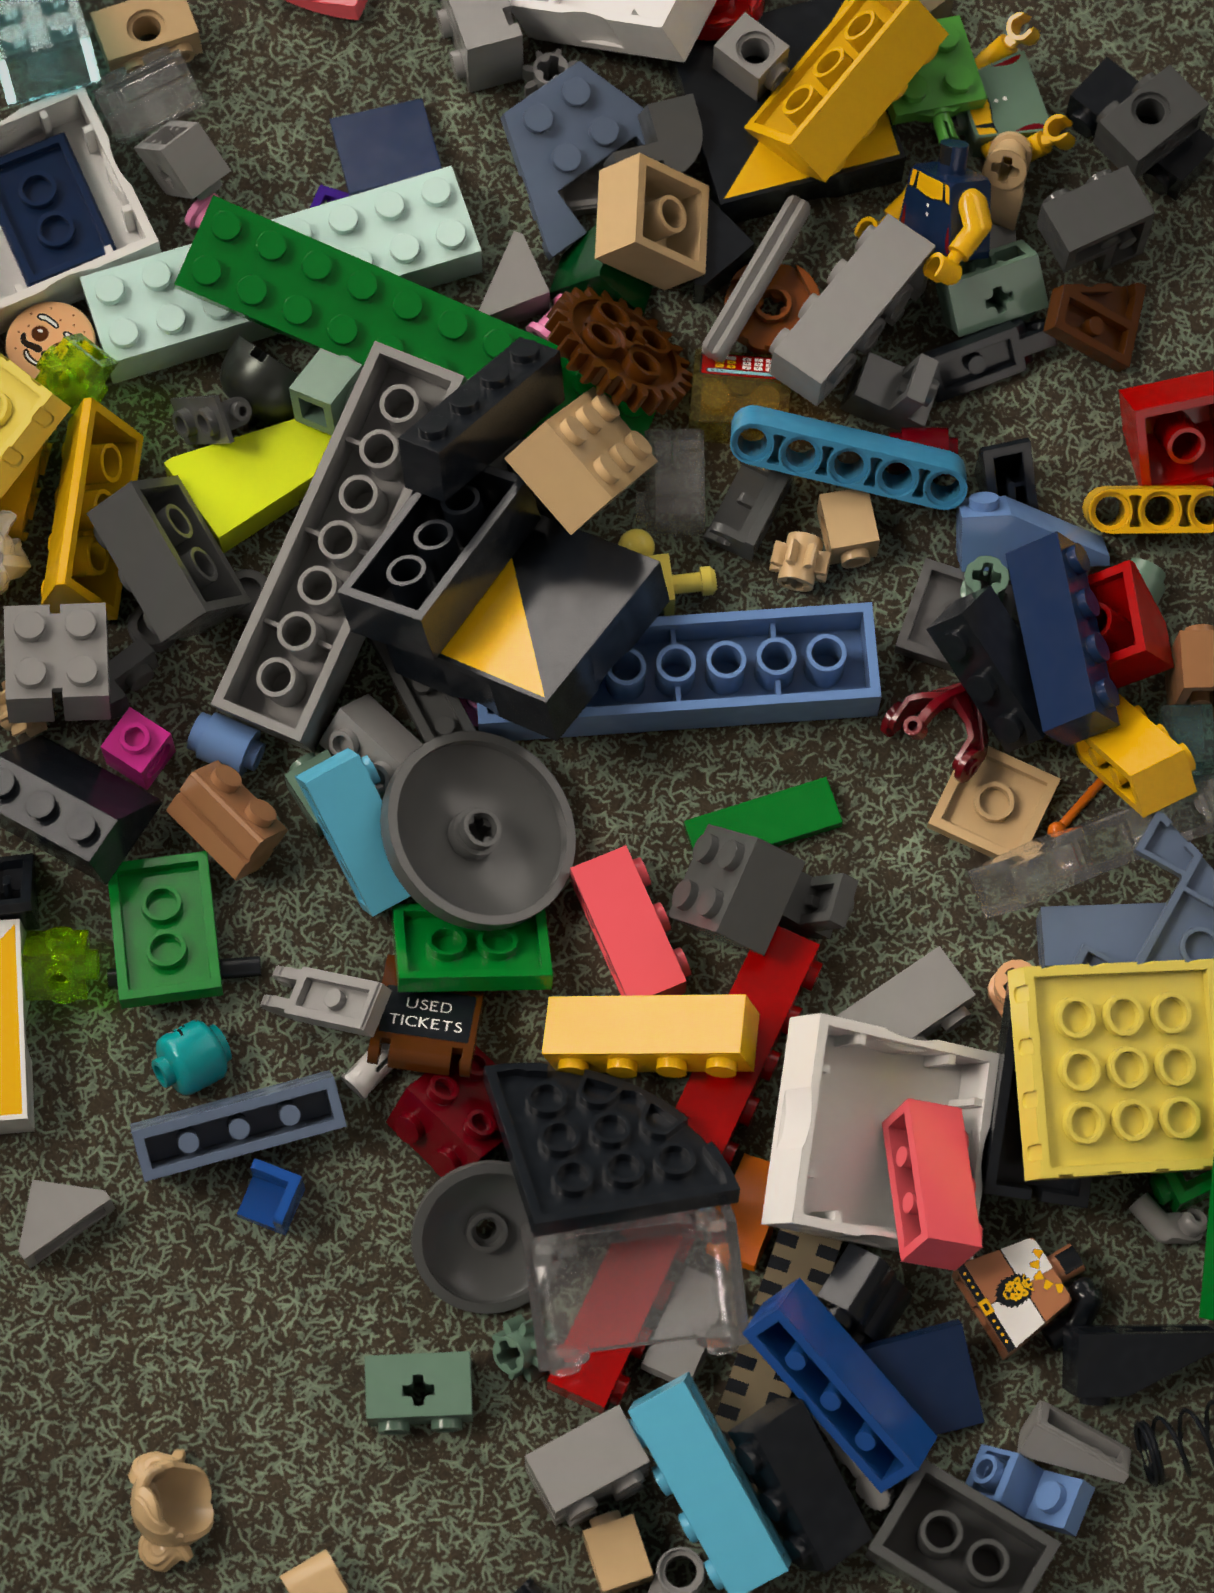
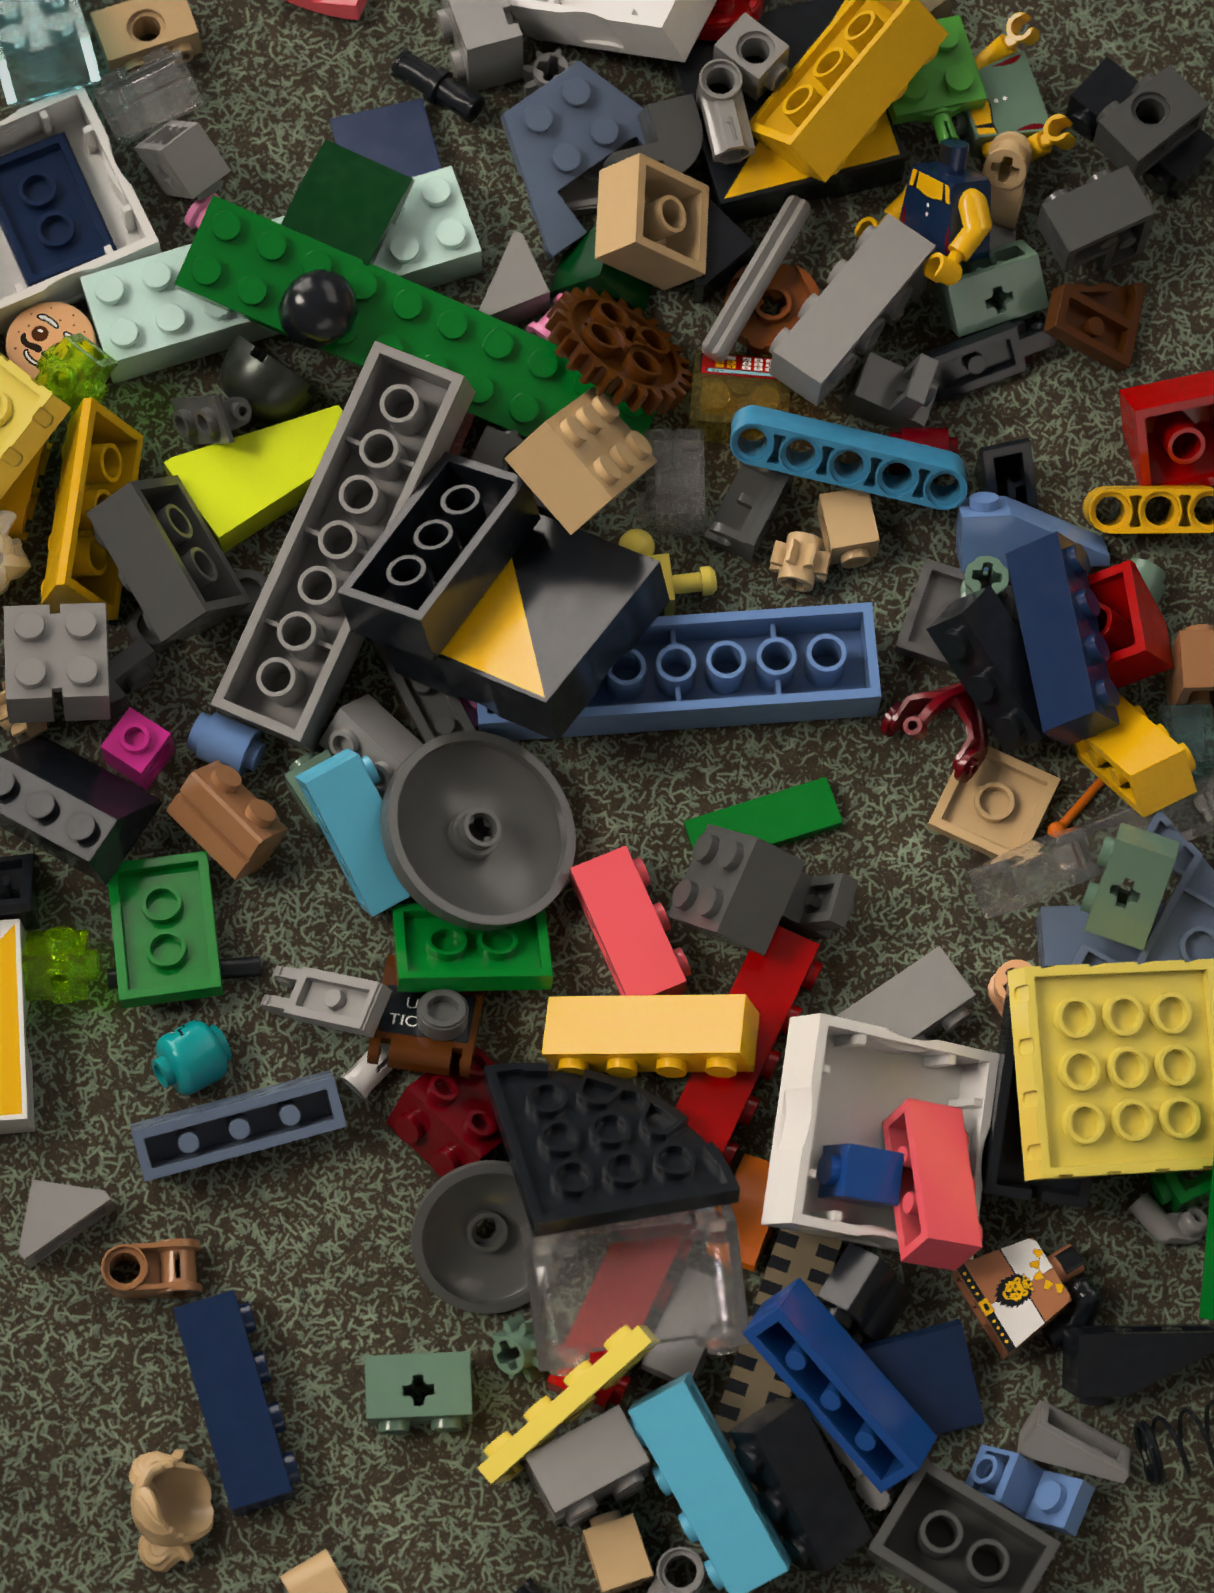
(157, 1269): none -> medium nougat piece
(235, 1404): none -> dark blue brick
(271, 1197): blue panel -> none
(318, 308): none -> black hair
(323, 390): sand green brick -> none
(348, 201): none -> dark green slope
(437, 86): none -> black pin
(442, 1014): none -> dark grey tile
(481, 419): black brick -> none
(624, 1350): none -> light yellow wing
(725, 113): none -> light grey piece
(860, 1175): none -> blue brick
(1123, 913): none -> sand green brick

